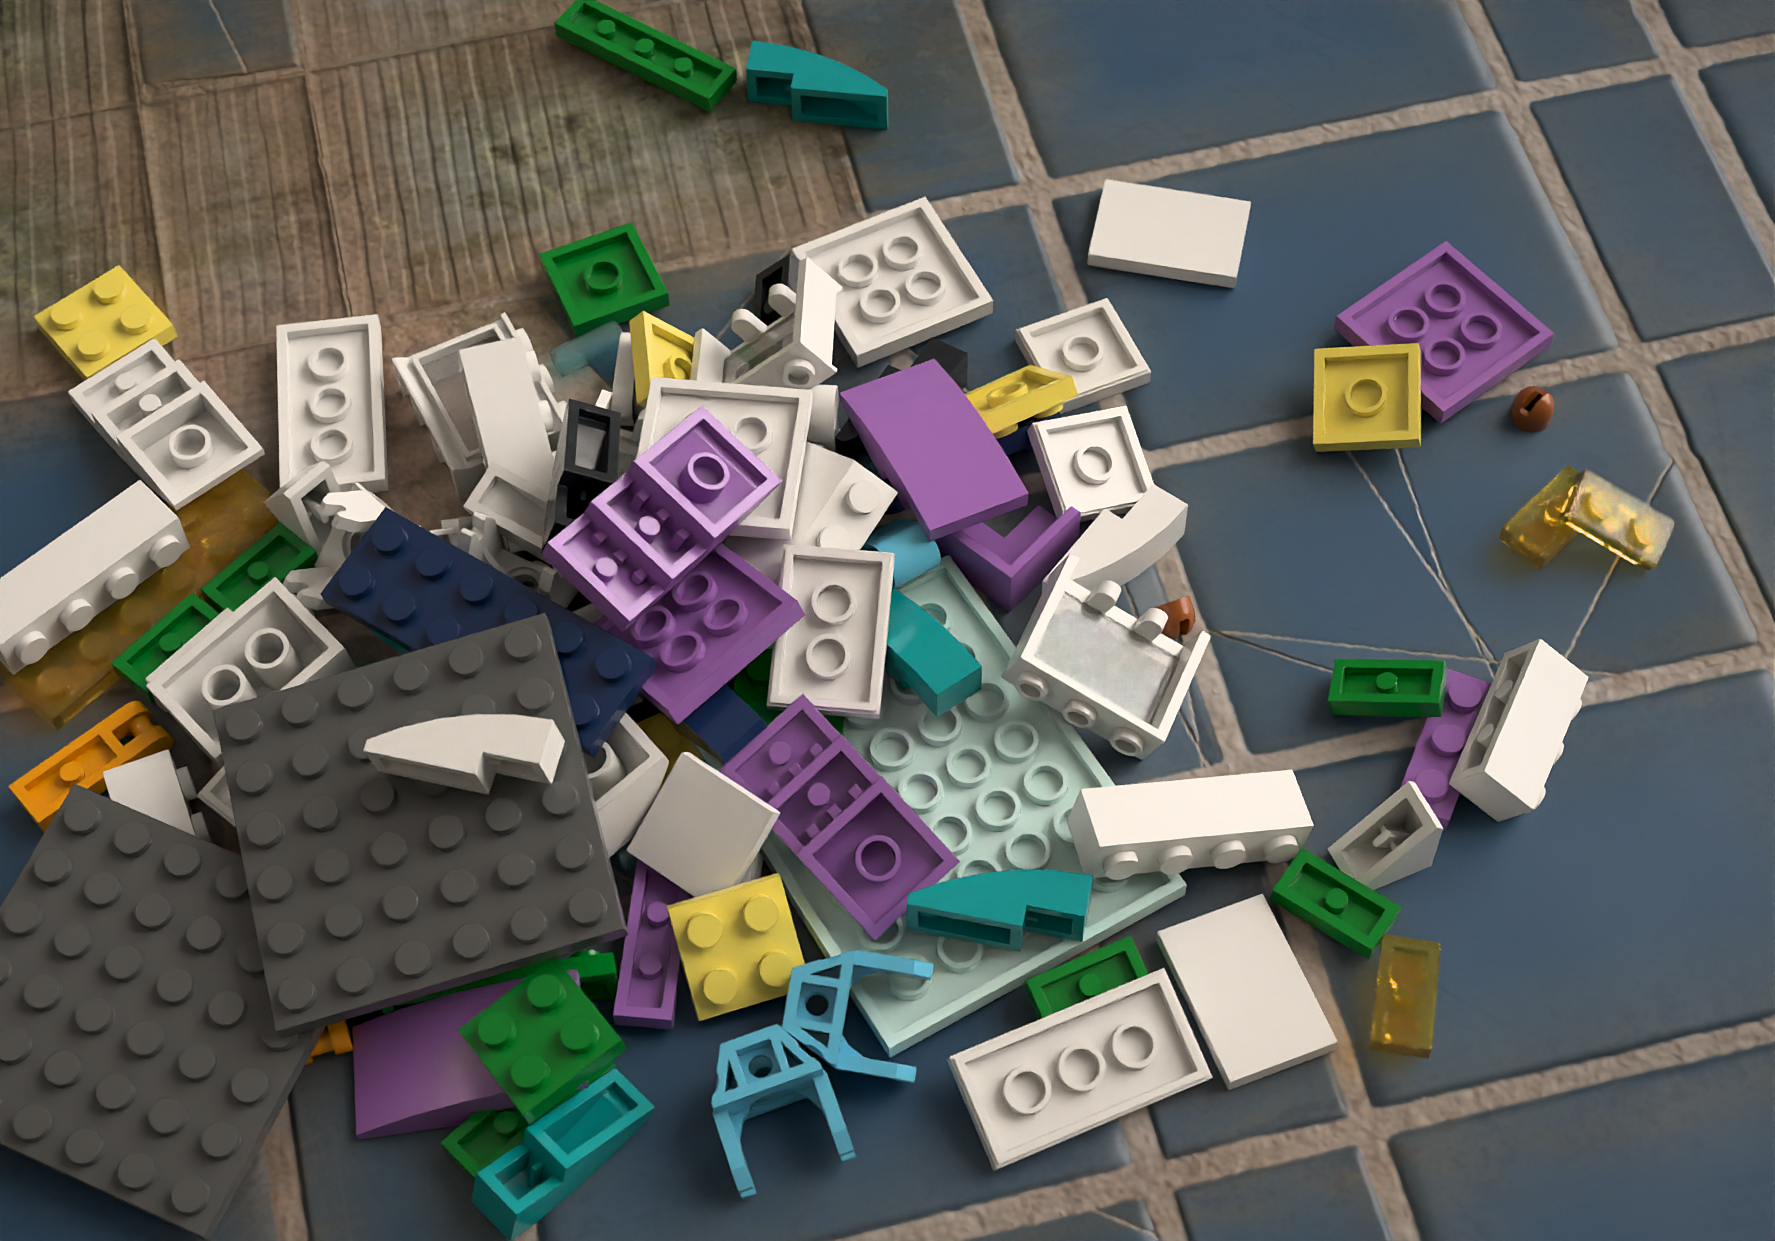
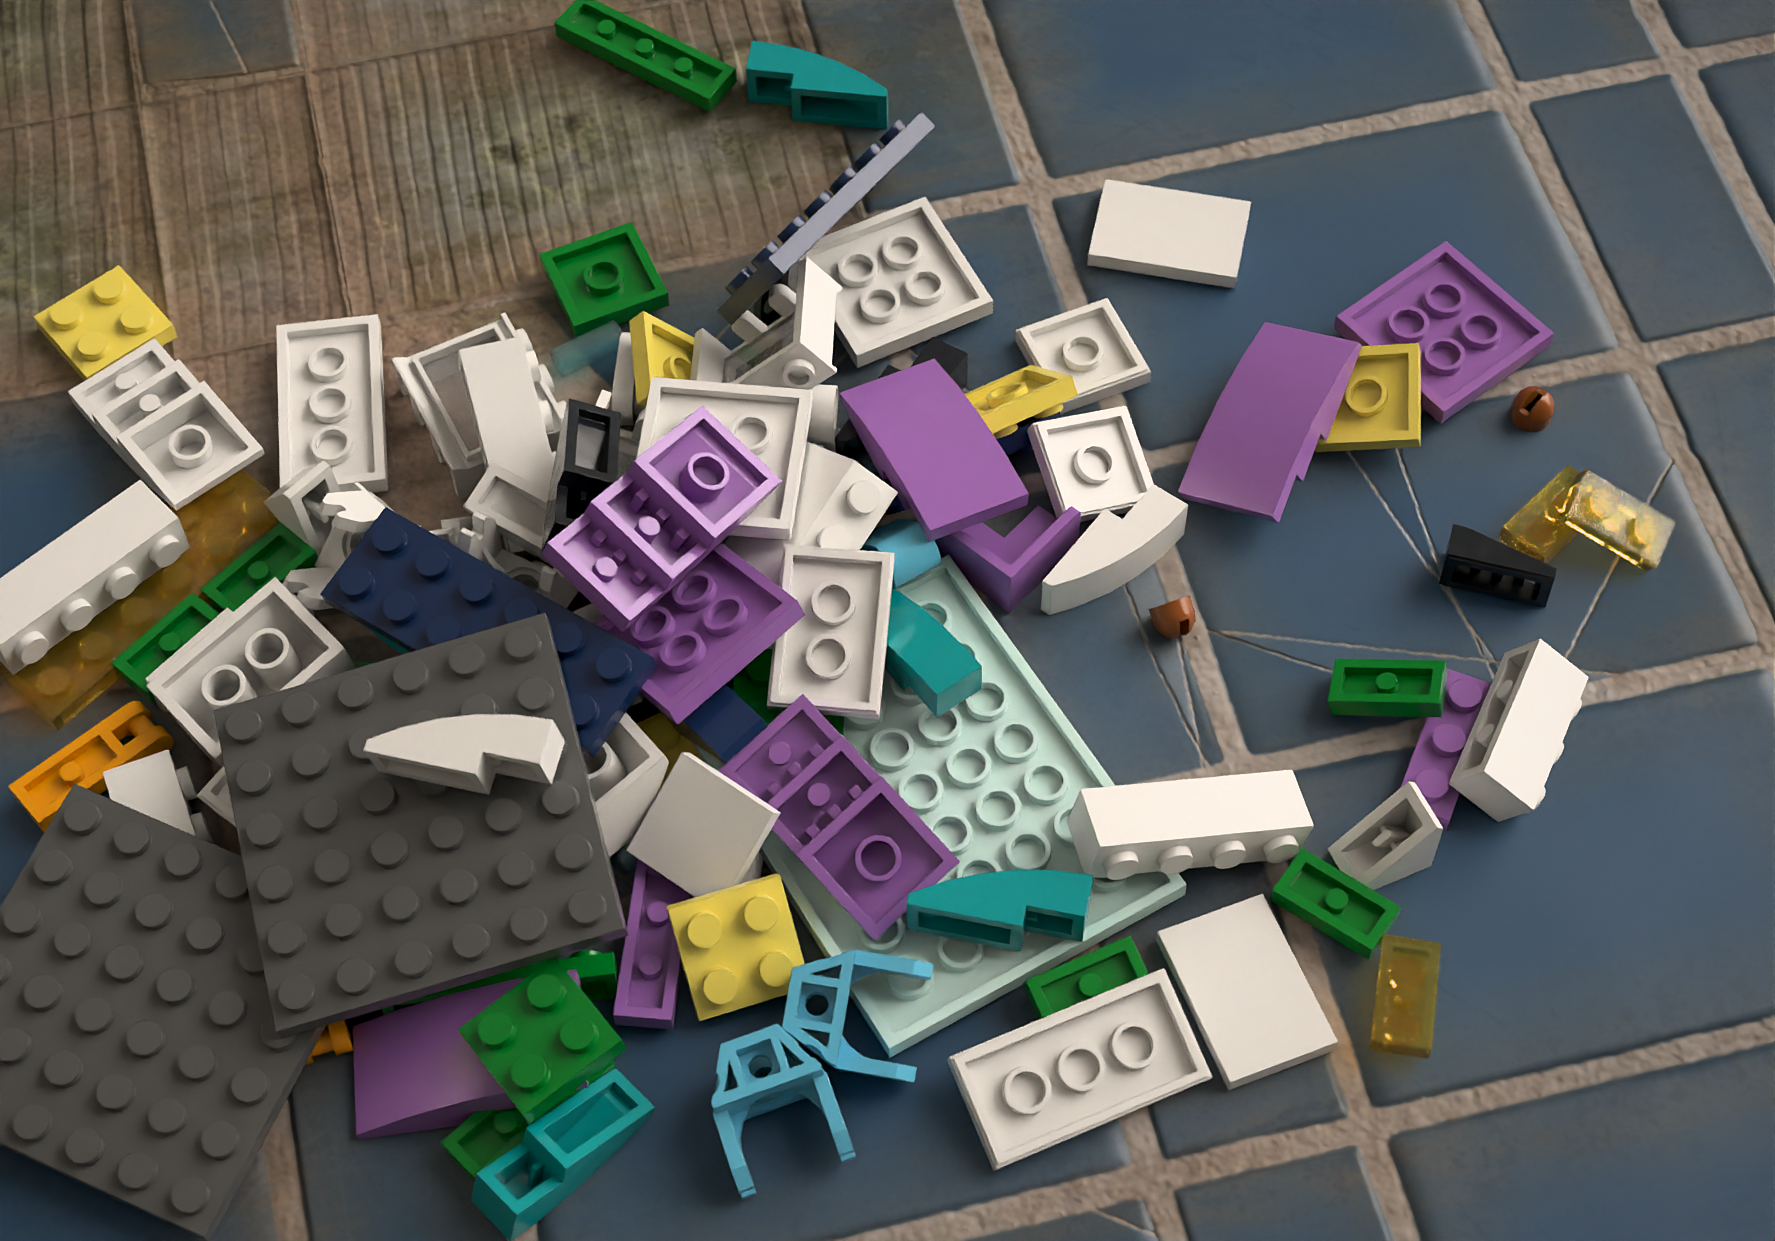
(822, 215): none -> plate
(1103, 663): window -> none
(1269, 421): none -> medium lavender slope
(1494, 569): none -> black slope

